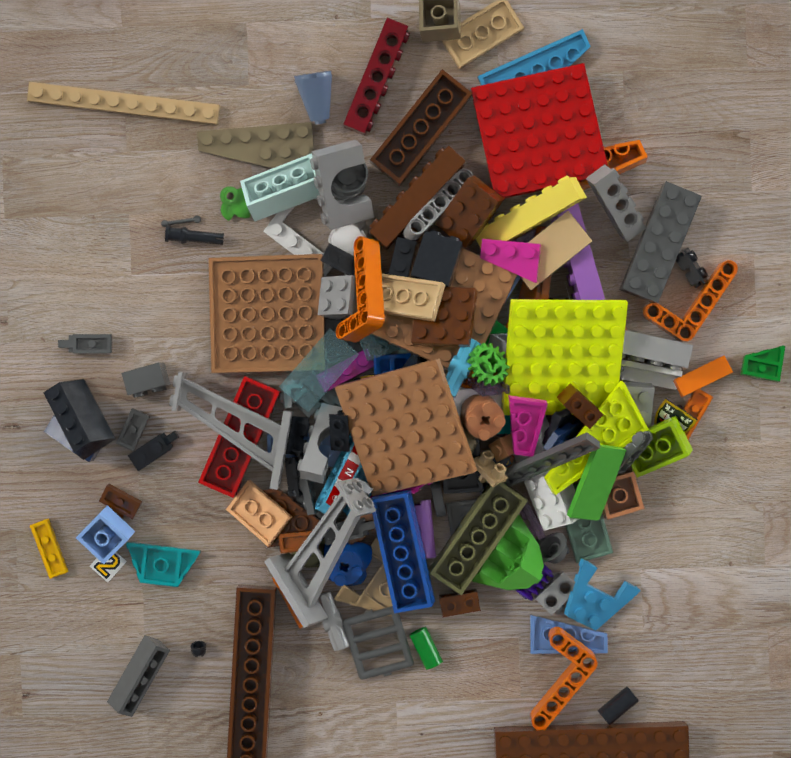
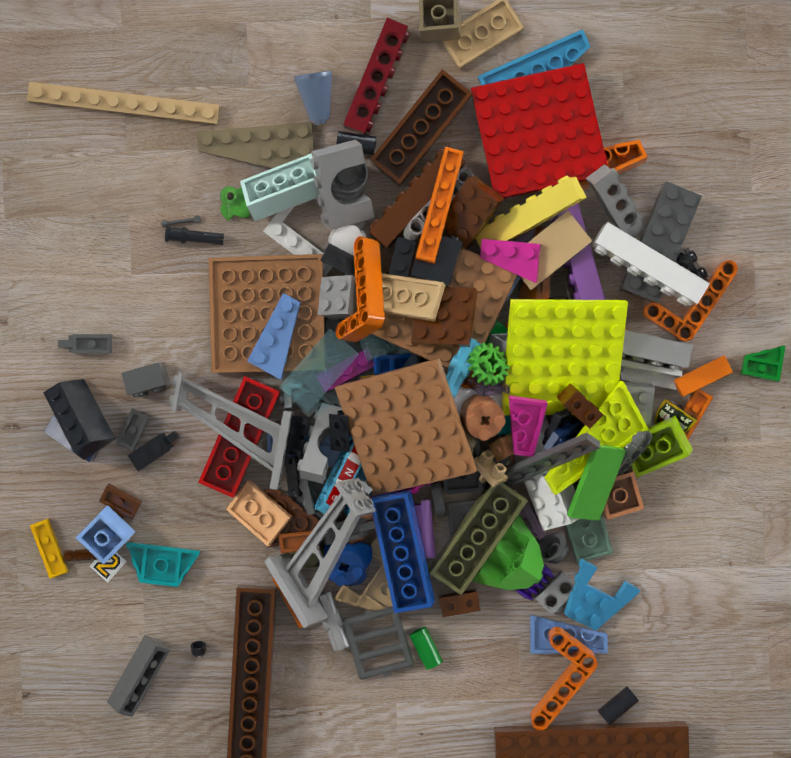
(83, 554): none -> reddish brown axle
(274, 343): none -> medium blue wing
(368, 142): none -> black pin
(439, 205): none -> orange tile
(650, 265): none -> white brick

